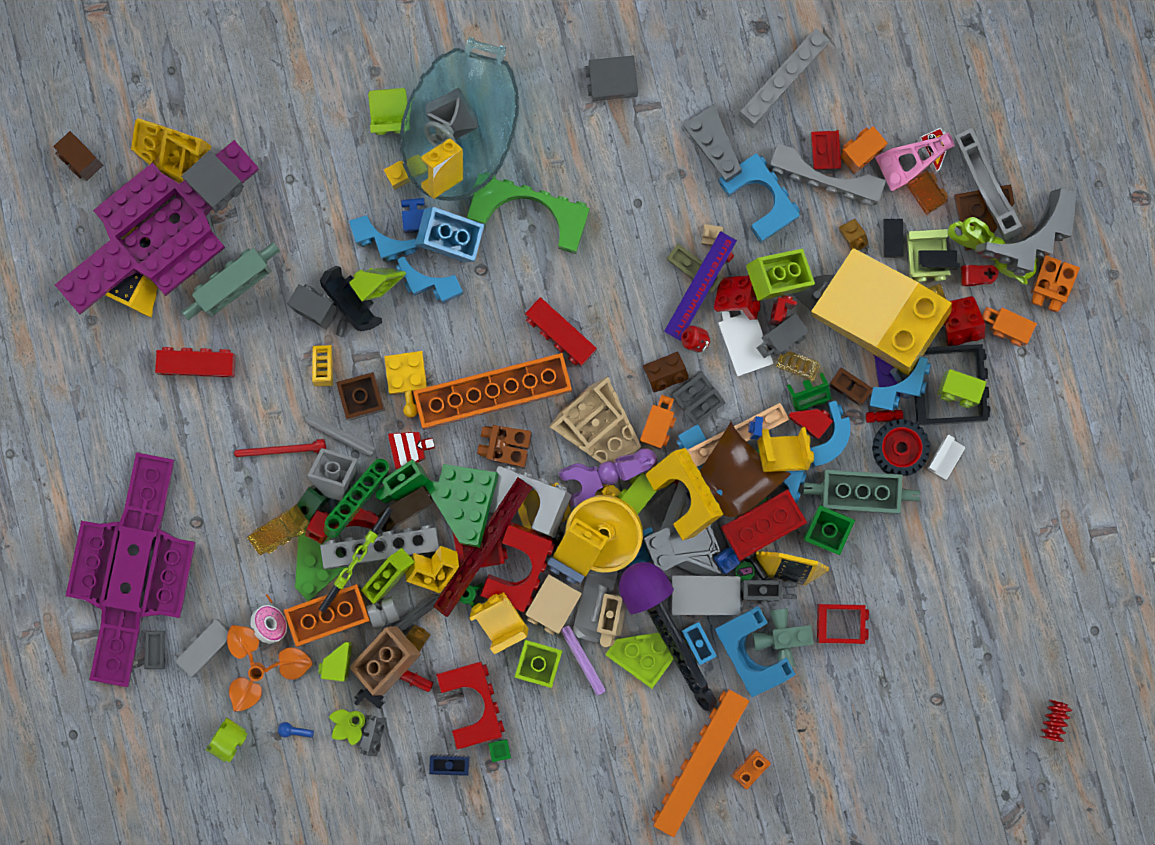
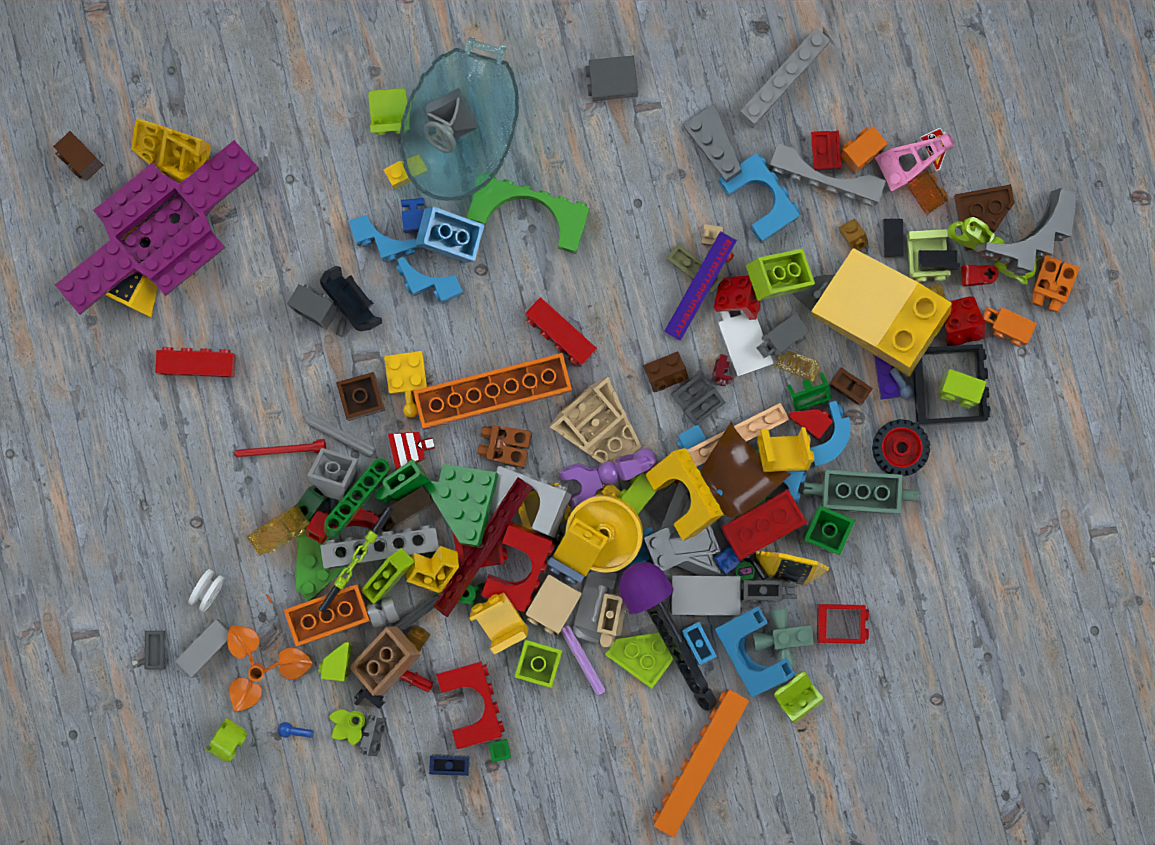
(104, 564): magenta piece -> none
(206, 590): none -> white wheel
(213, 182): dark grey brick -> none
(231, 282): sand green brick -> none
(277, 621): tile -> none
(318, 376): yellow slope -> none
(375, 282): lime slope -> none
(444, 168): yellow panel -> none
(658, 424): orange brick -> none
(695, 339): red head -> none
(721, 367): none -> dark red bracket
(750, 771): orange hips -> none
(755, 427): blue plate -> none
(780, 308): red bracket -> none
(798, 697): none -> lime bracket
(881, 416): red axle -> none
(913, 385): dark azure arch -> none
(946, 457): white panel -> none
(987, 184): light grey arch -> none
(1056, 721): red piece -> none

